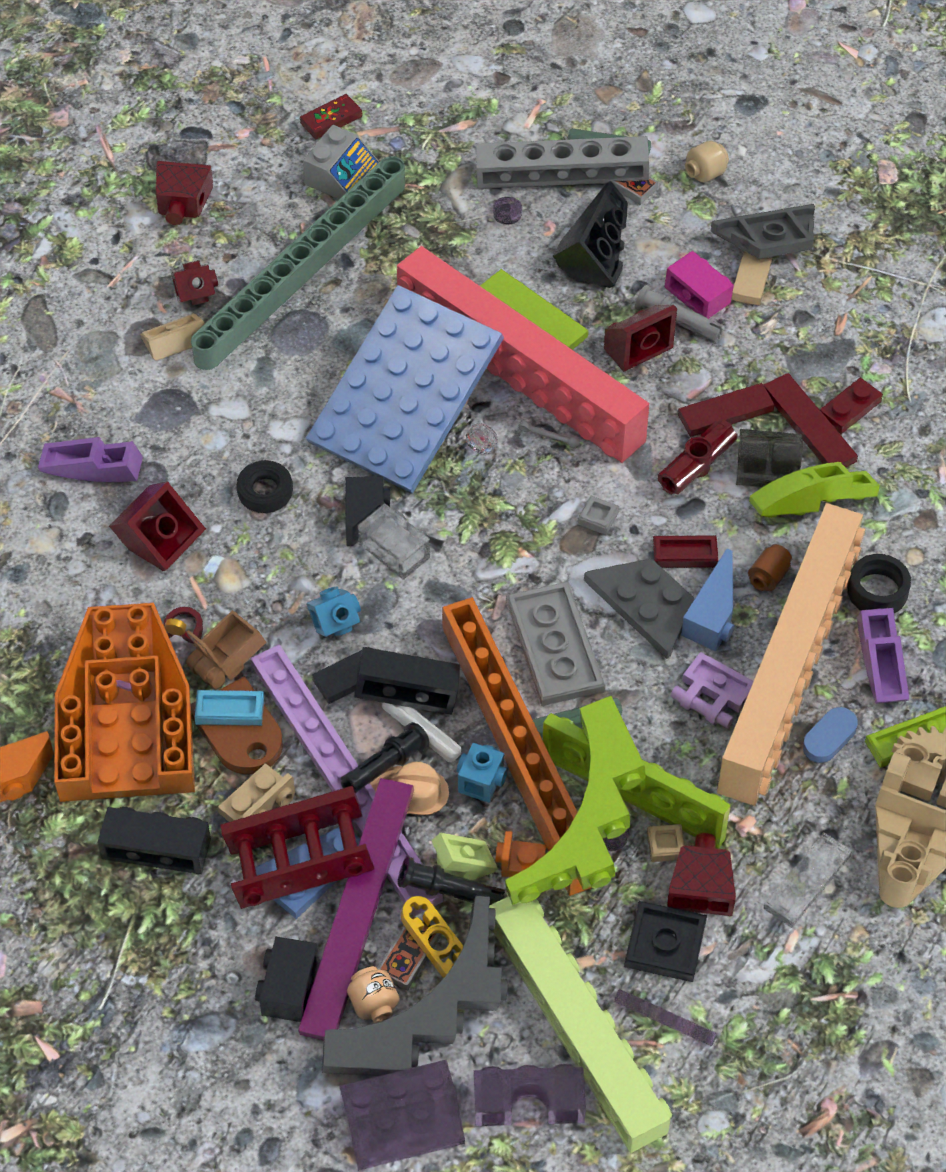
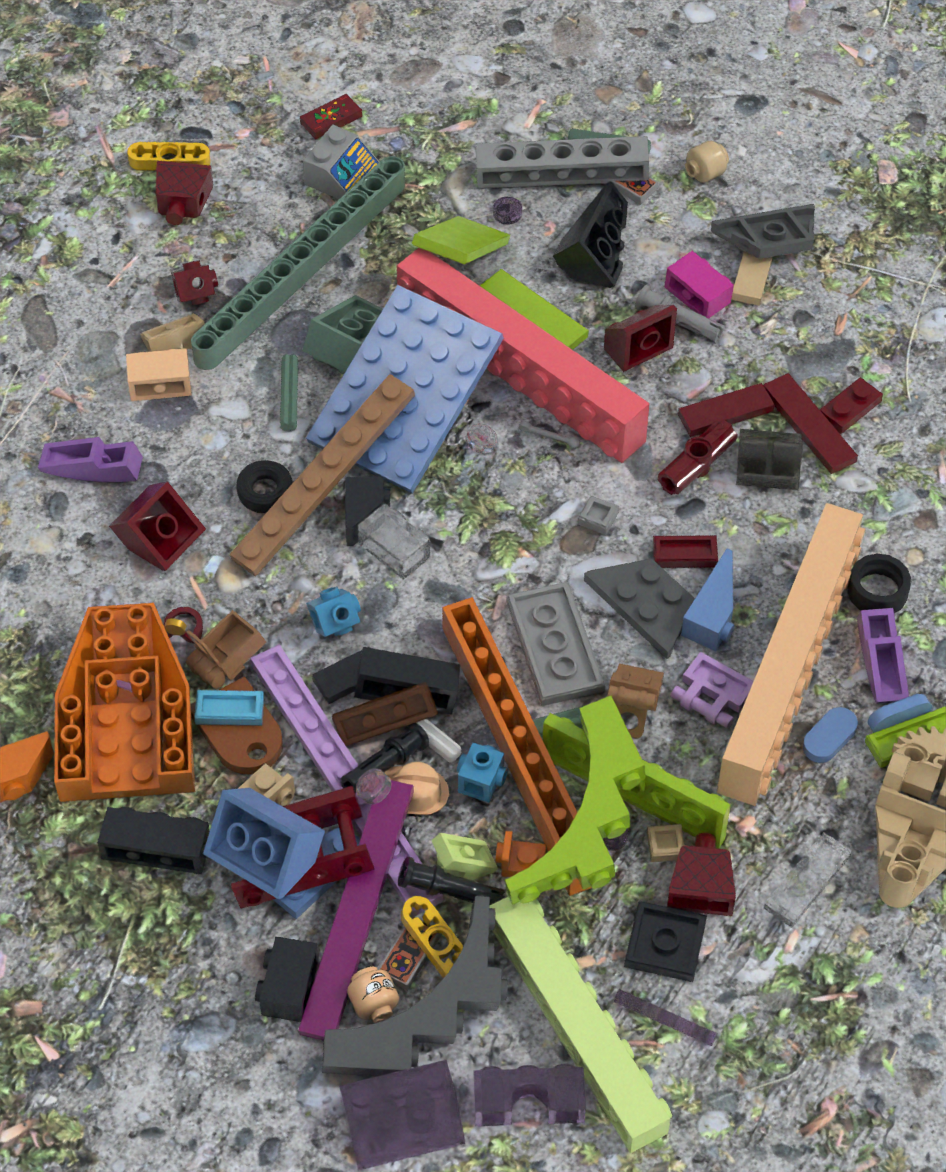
(148, 149): none -> yellow beam
(158, 374): none -> light nougat brick
(262, 841): none -> medium blue slope
(289, 392): none -> sand green axle
(322, 475): none -> medium nougat plate
(340, 331): none -> sand green slope
(373, 786): none -> clear tile
(385, 714): none -> reddish brown tile
(460, 239): none -> lime tile
(635, 692): none -> medium nougat piece
(770, 568): dark orange brick -> none
(806, 488): lime slope -> none
(899, 712): none -> medium blue tile

